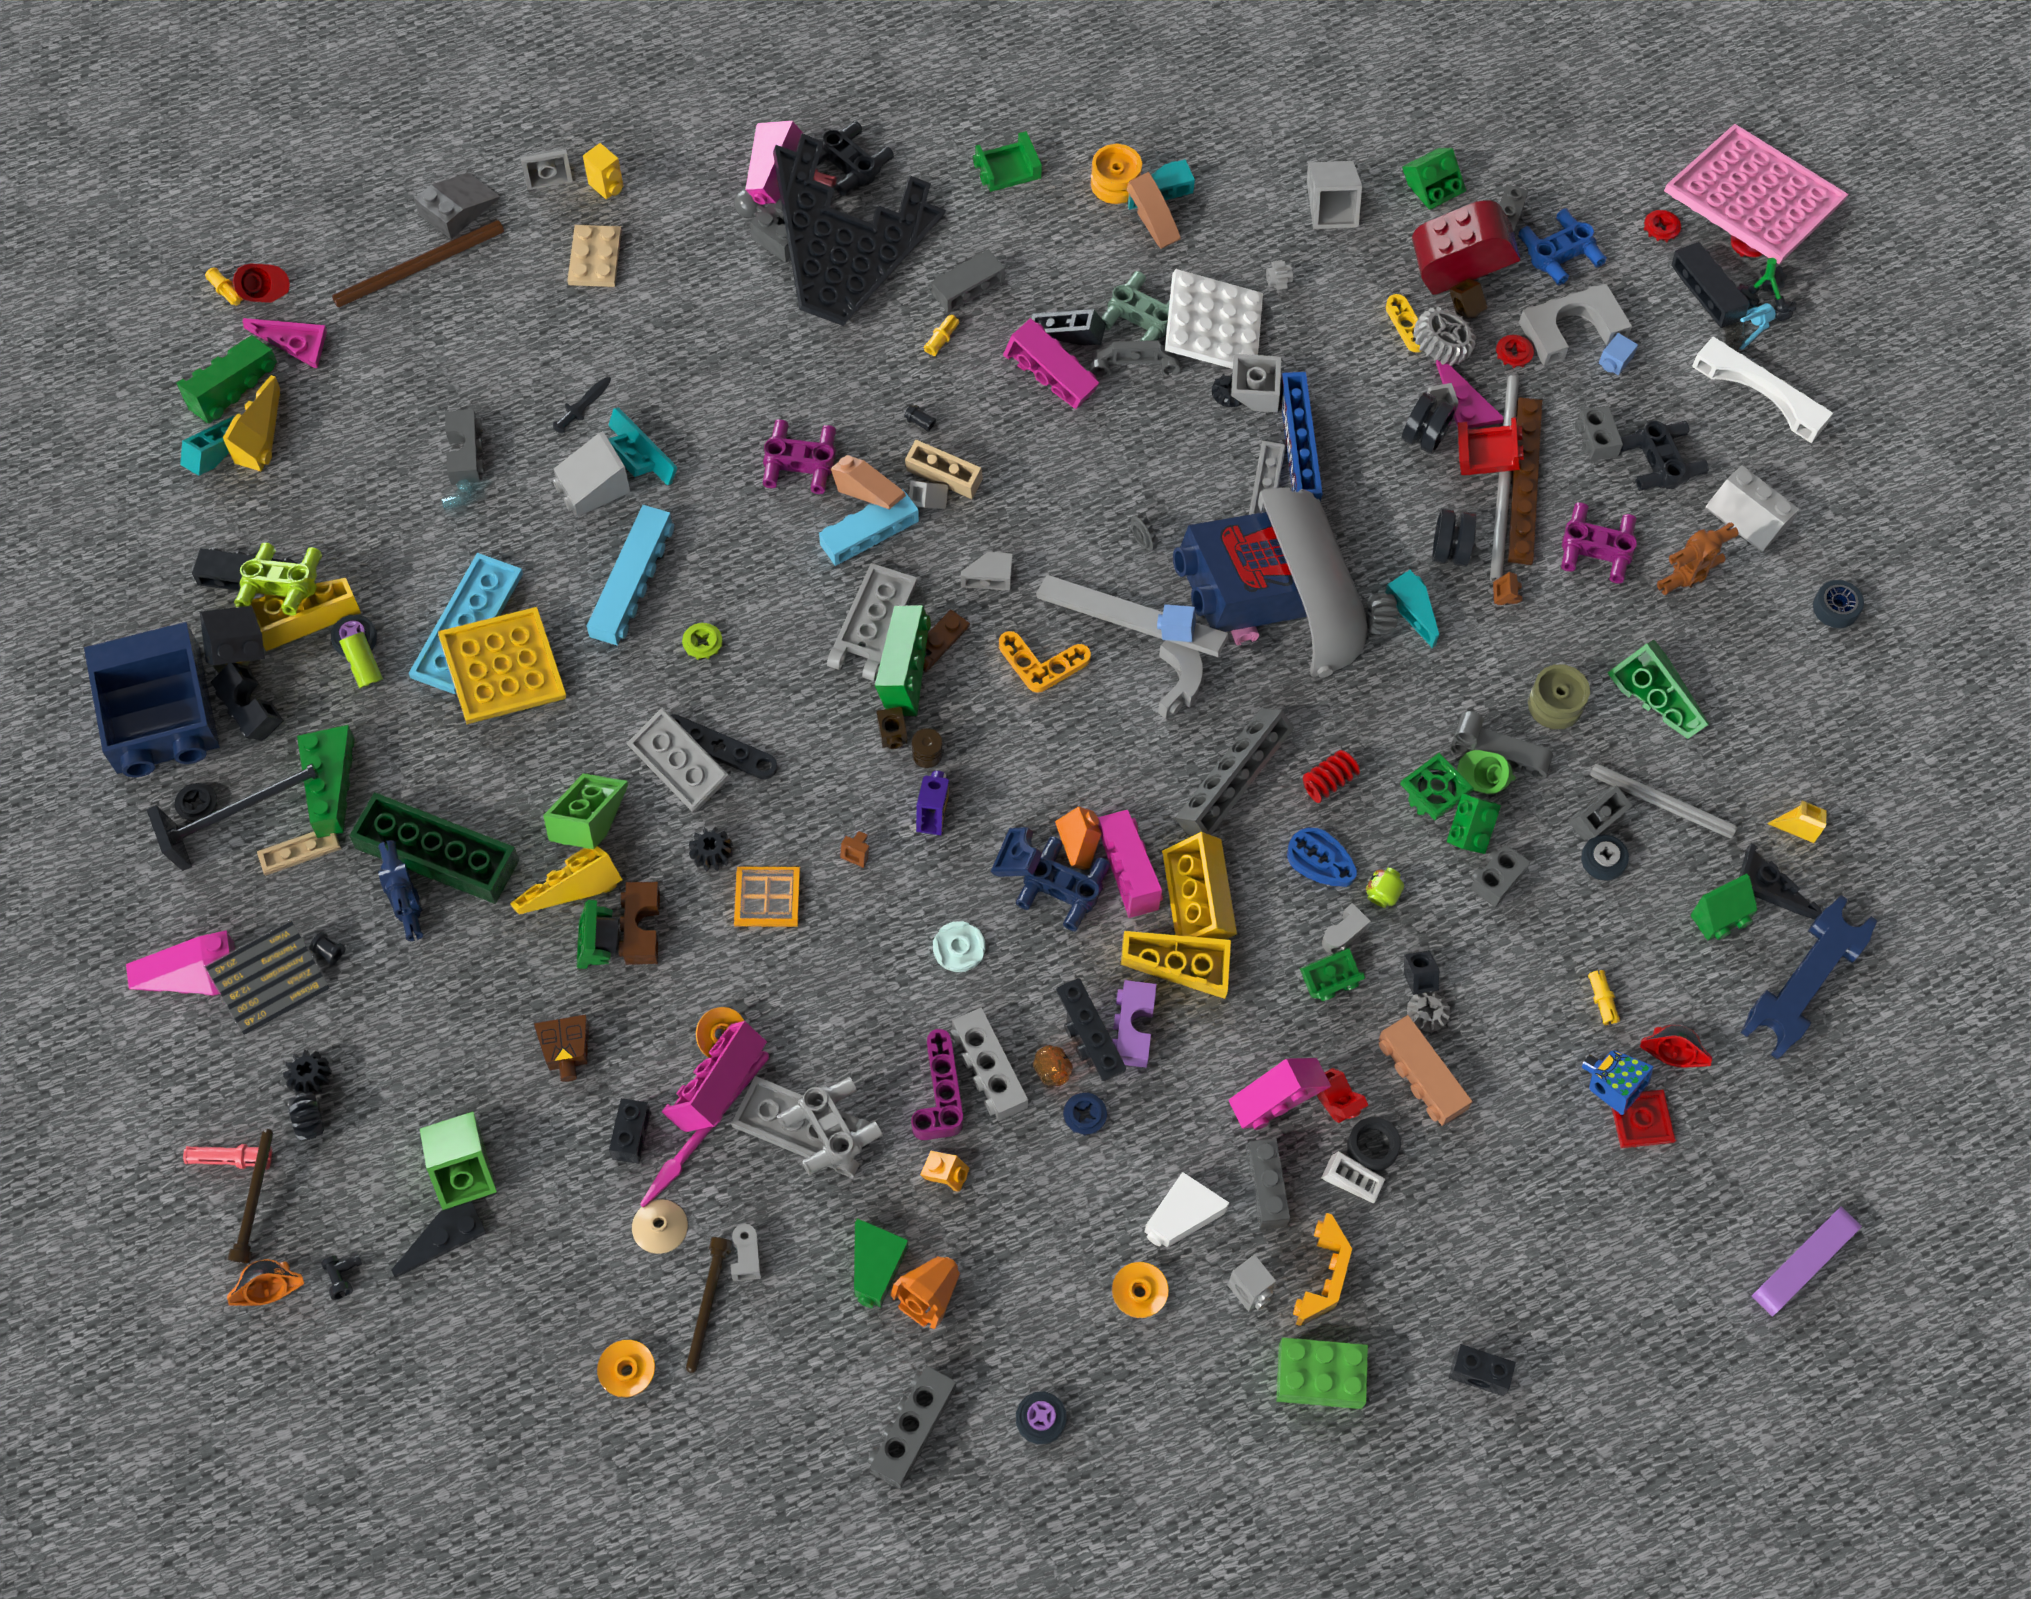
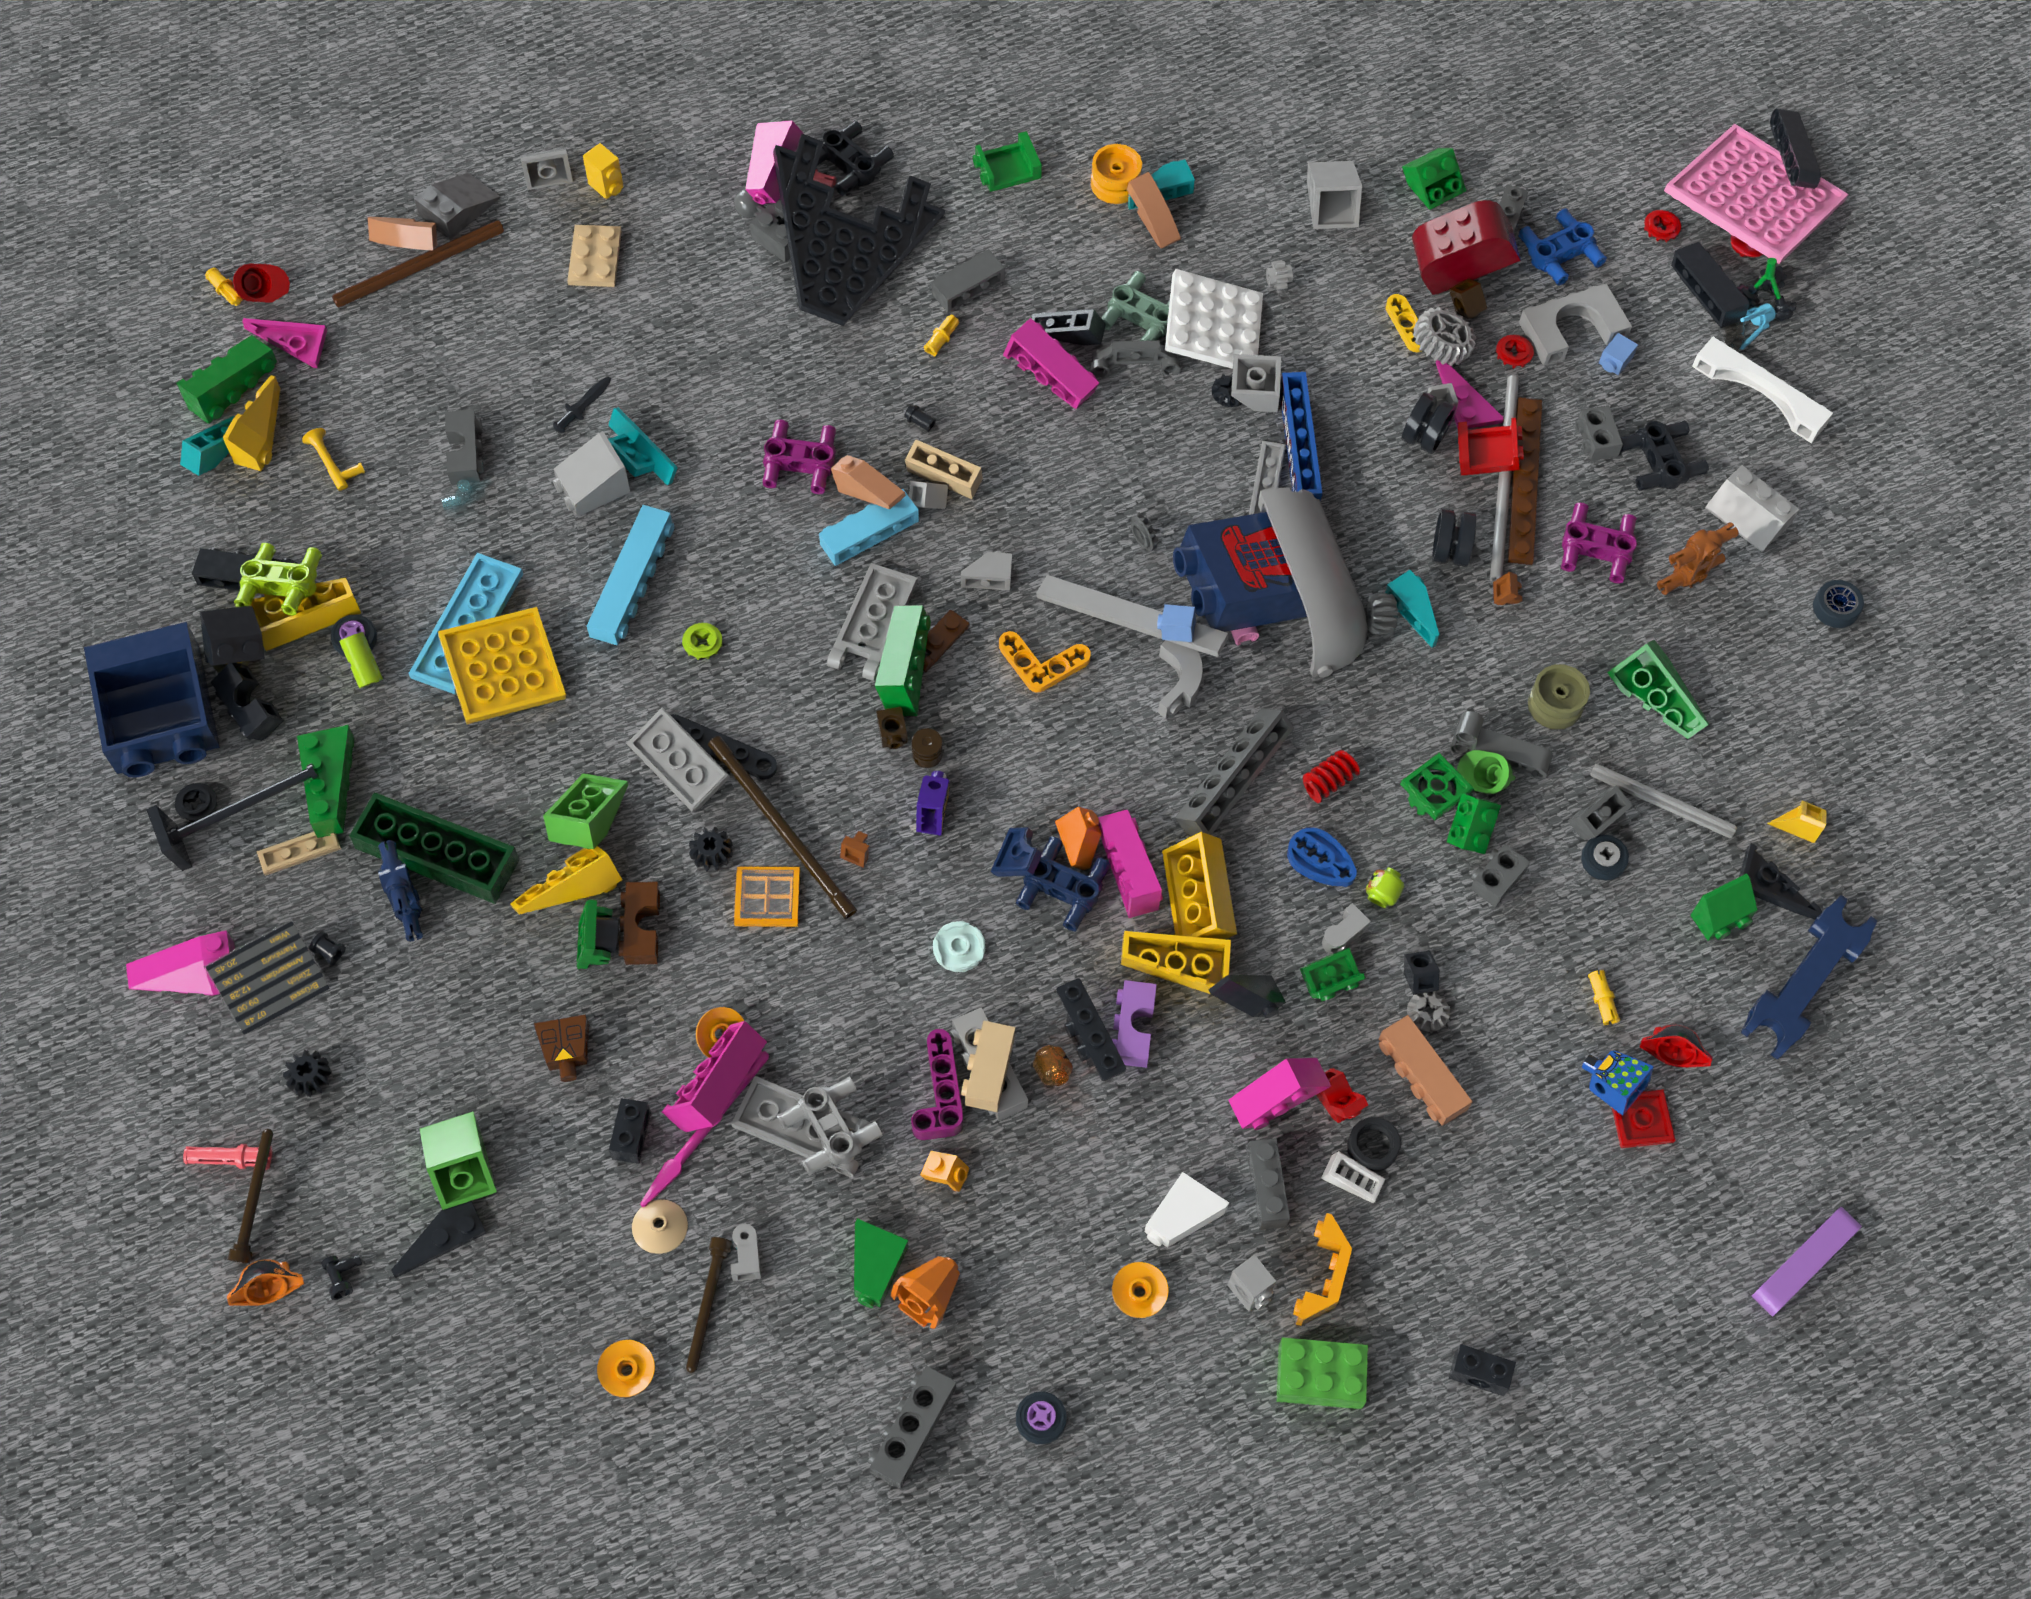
(305, 1116): black gear -> none
(315, 438): none -> yellow piece
(403, 233): none -> nougat slope
(837, 897): none -> dark brown piece
(988, 1066): none -> tan brick
(1081, 1102): dark blue gear -> none
(1250, 993): none -> black slope
(1795, 148): none -> black beam

